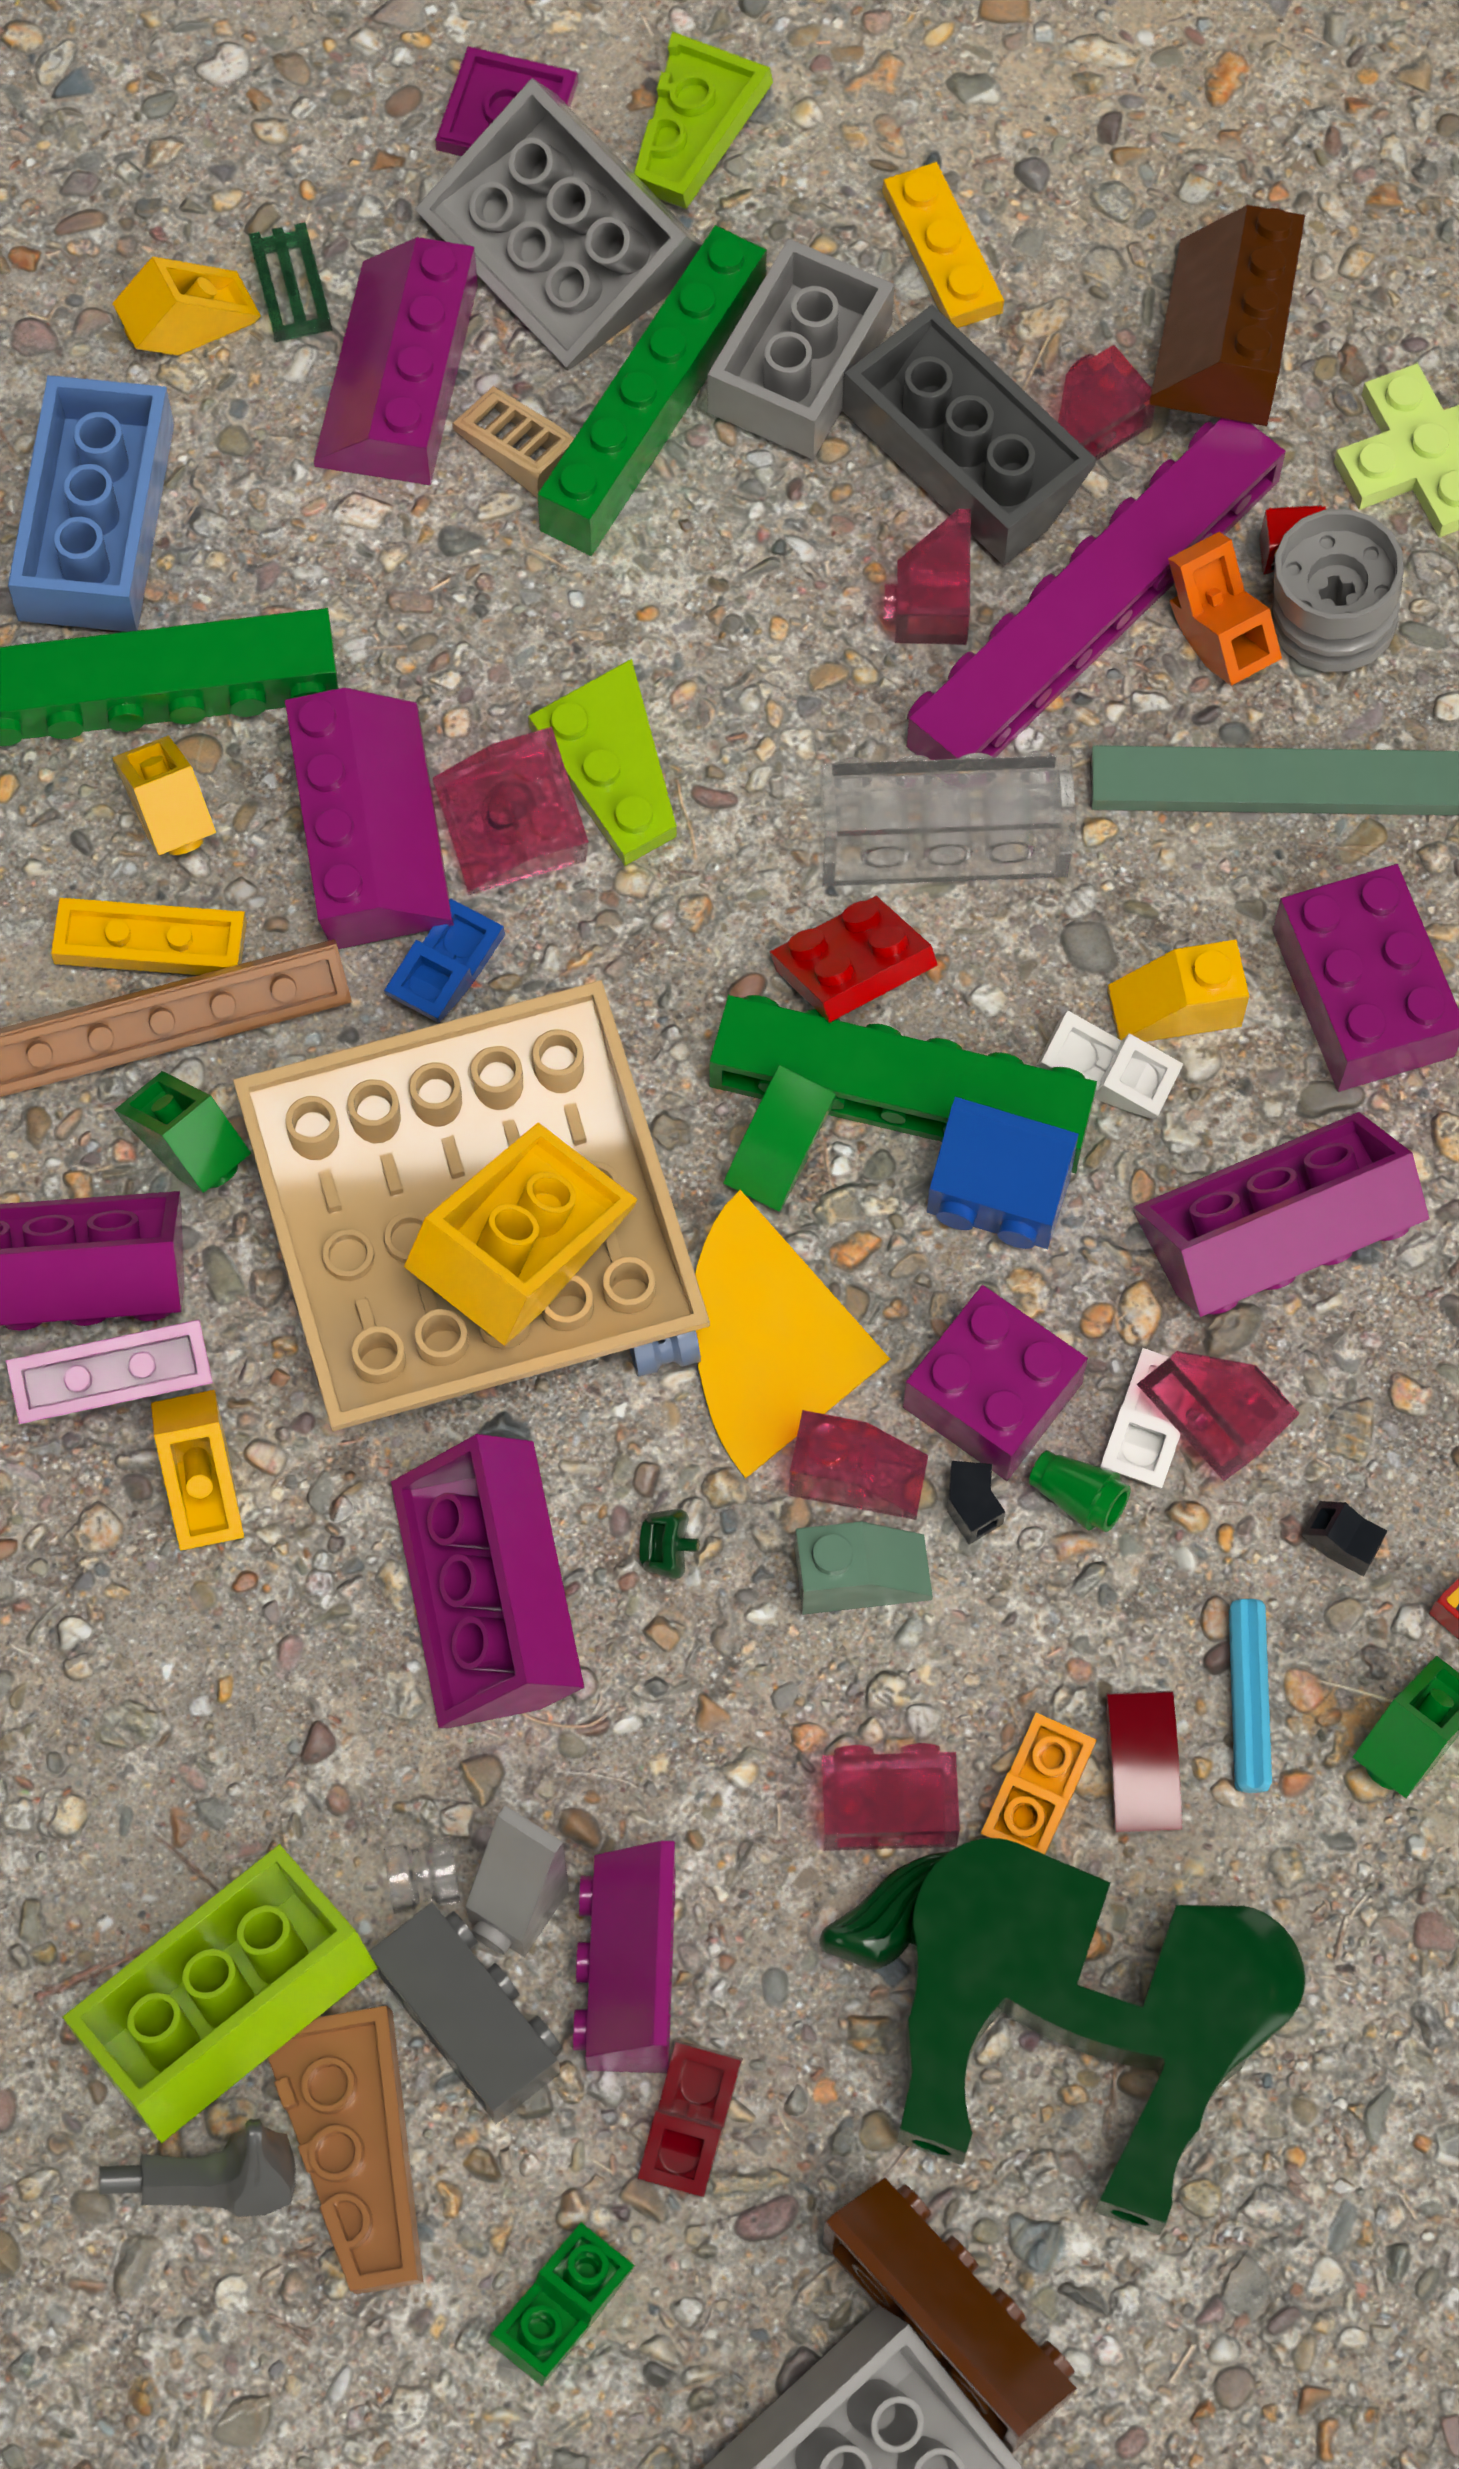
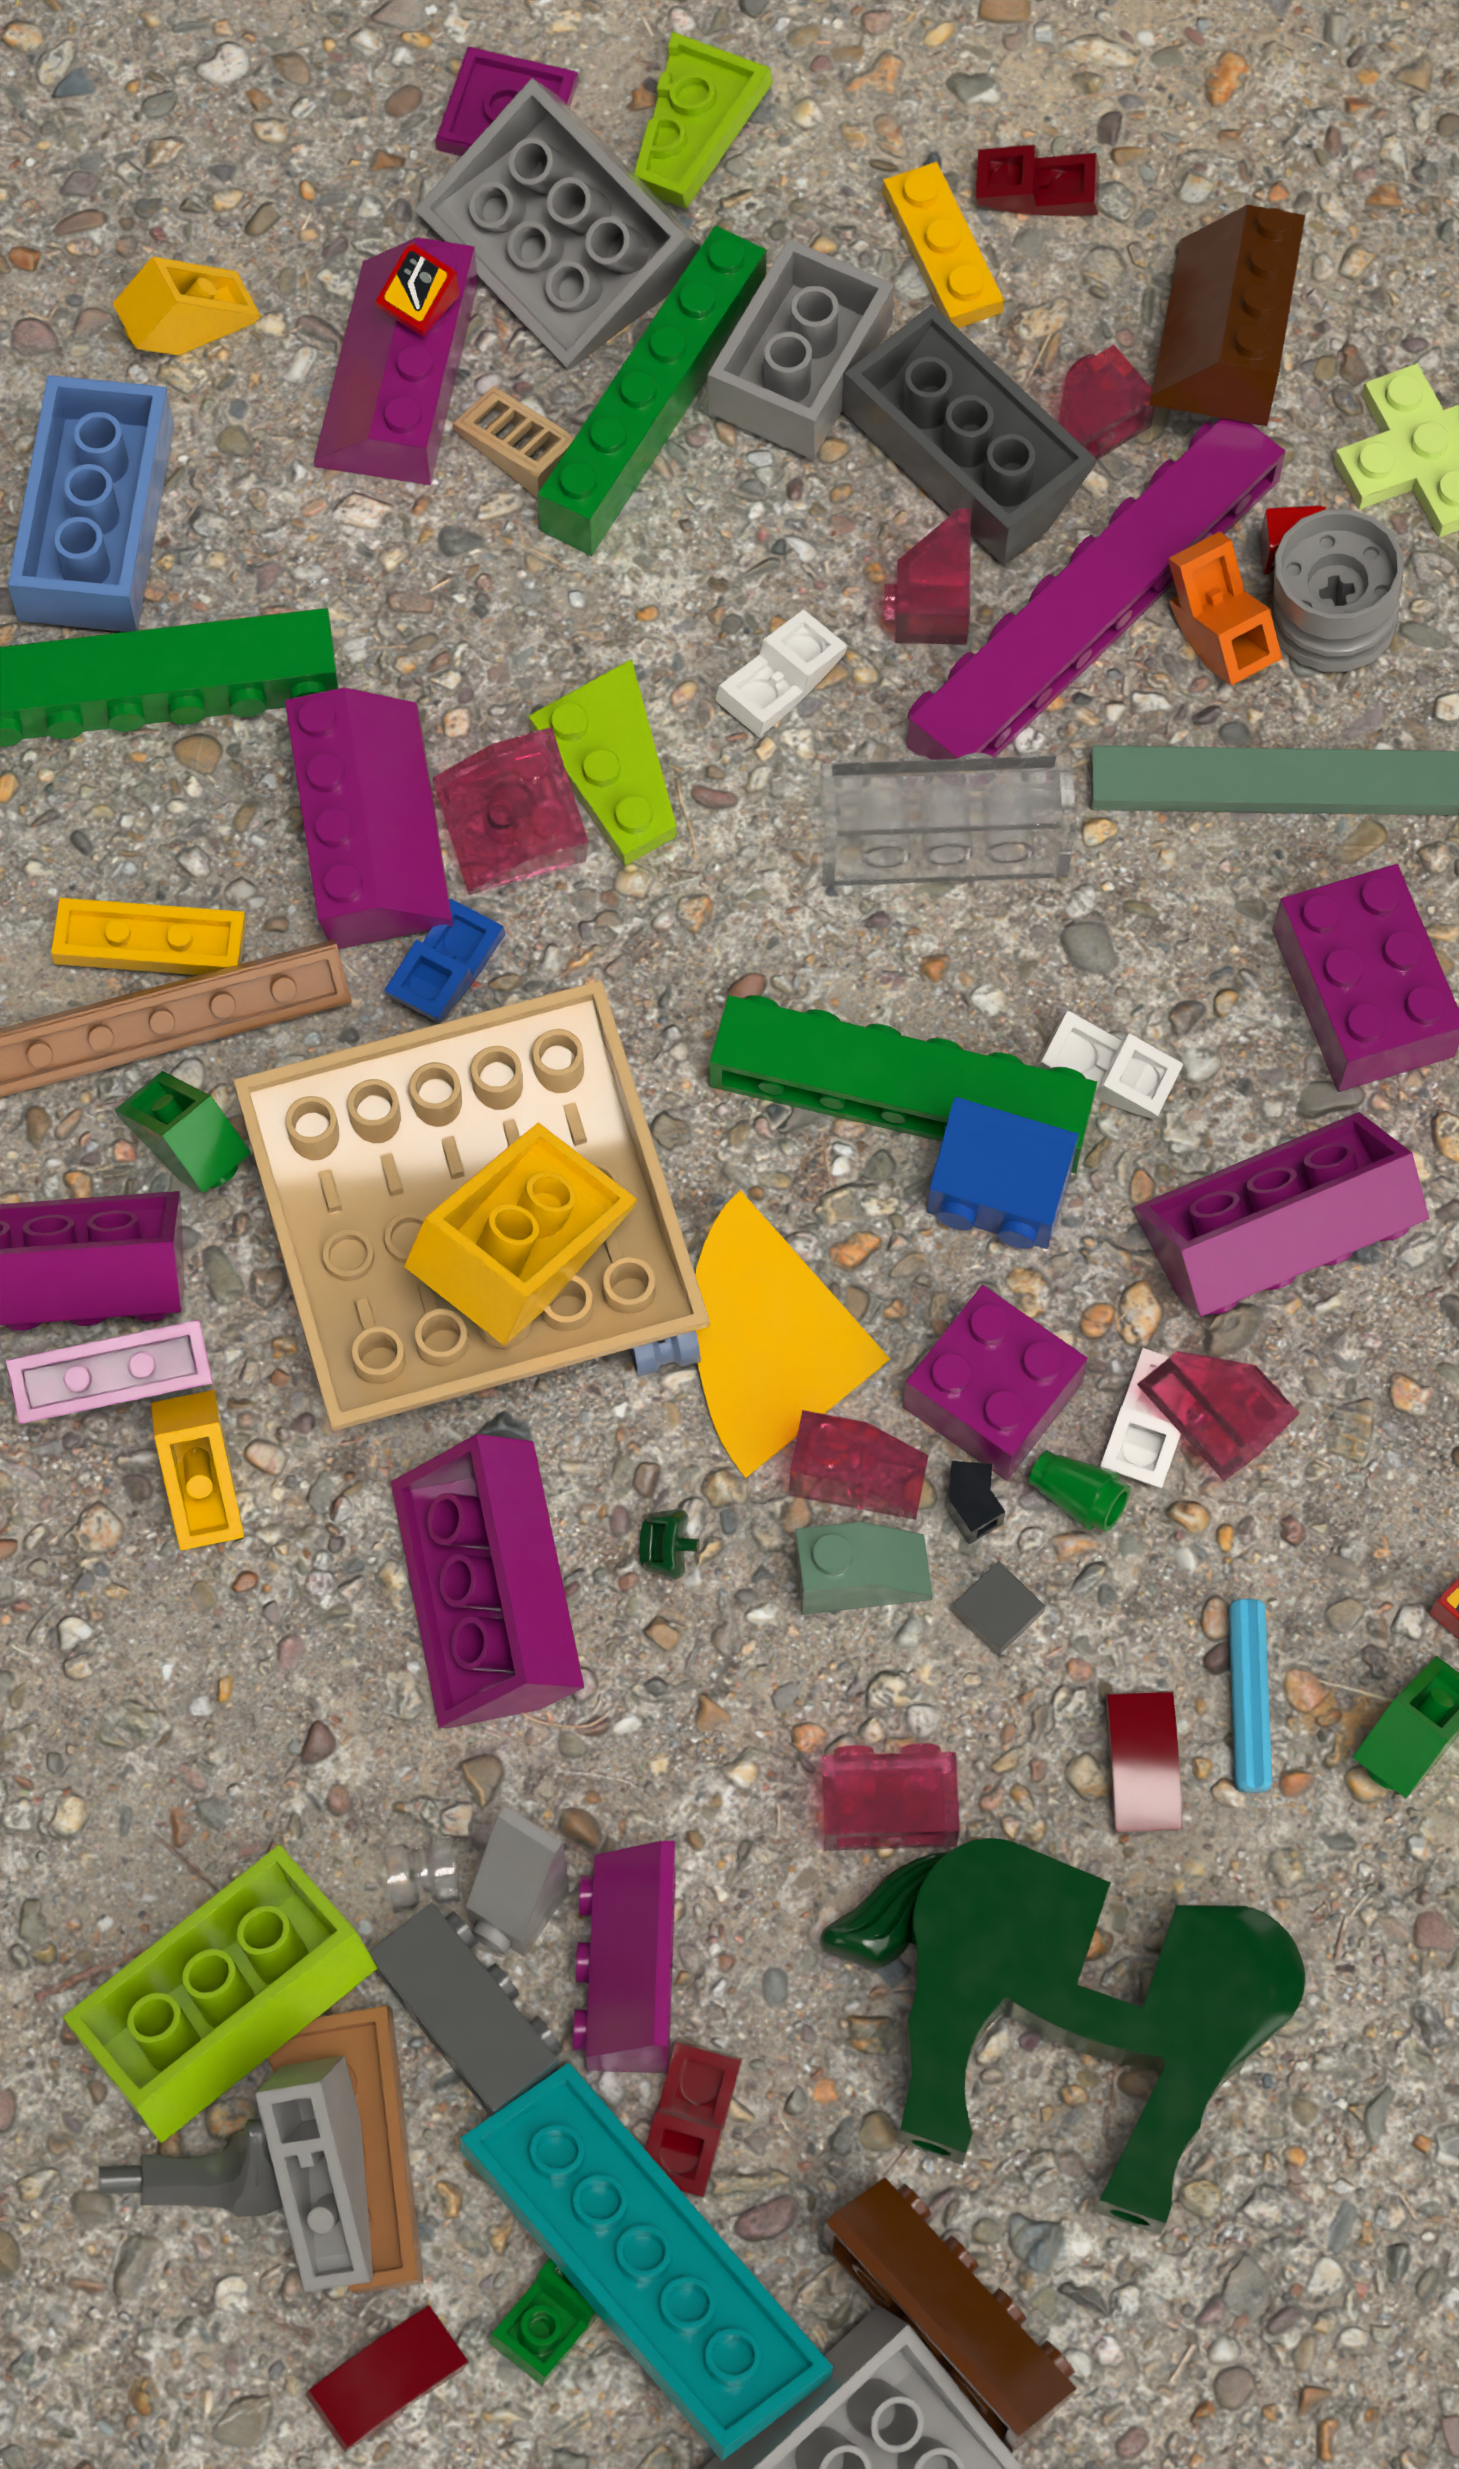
(165, 796): yellow slope -> none
(280, 243): clear green tile -> none
(319, 2170): none -> light grey slope
(386, 2378): none -> dark red slope
(418, 290): none -> slope
(646, 2260): none -> teal plate
(779, 1139): green slope -> none
(782, 674): none -> white slope
(853, 958): red plate -> none
(998, 1608): none -> dark grey tile
(1023, 183): none -> dark red slope
(1039, 1784): light orange slope -> none
(1182, 993): yellow slope -> none
(1344, 1535): black piece -> none

